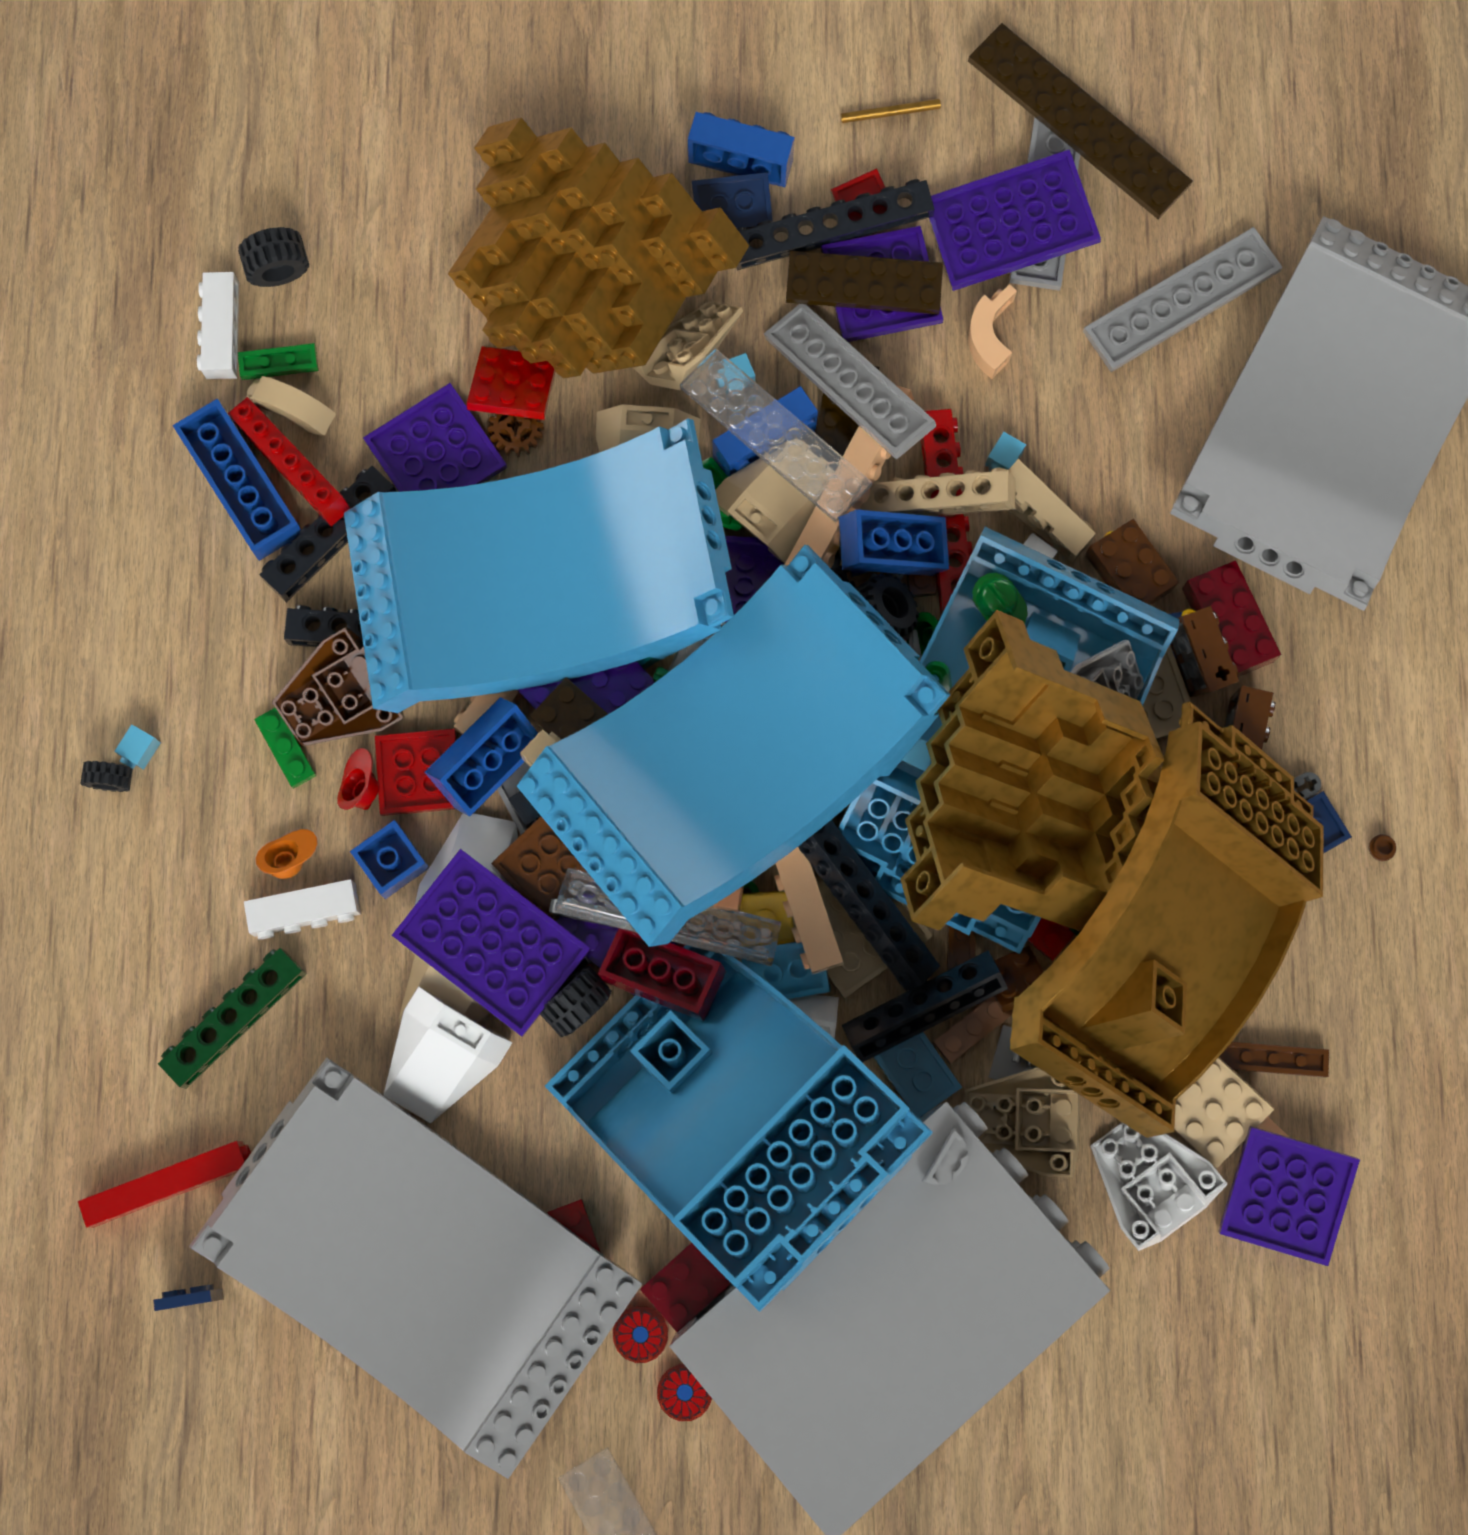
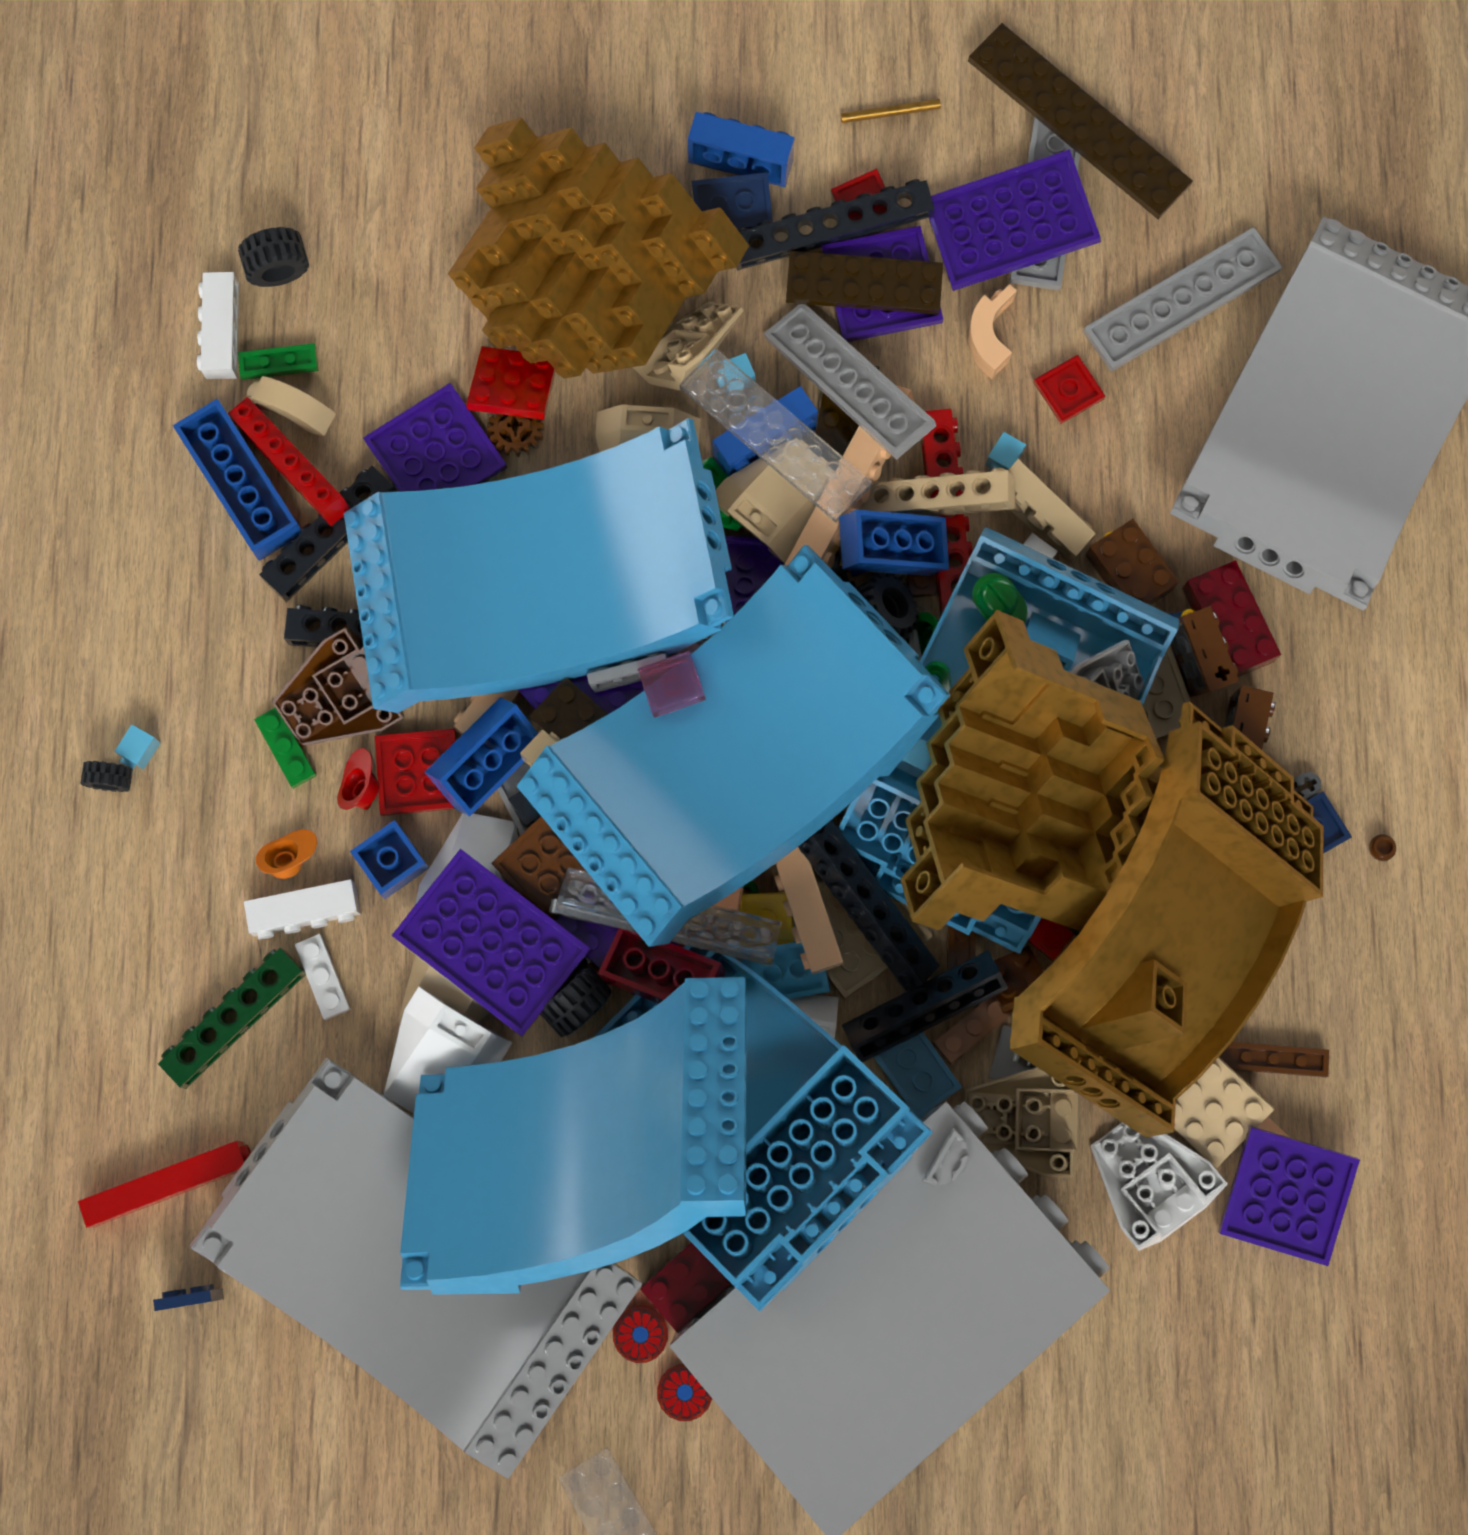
(322, 977): none -> white plate
(580, 1149): none -> dark azure panel
(626, 673): none -> light grey plate
(671, 684): none -> clear pink tile
(1069, 389): none -> red plate

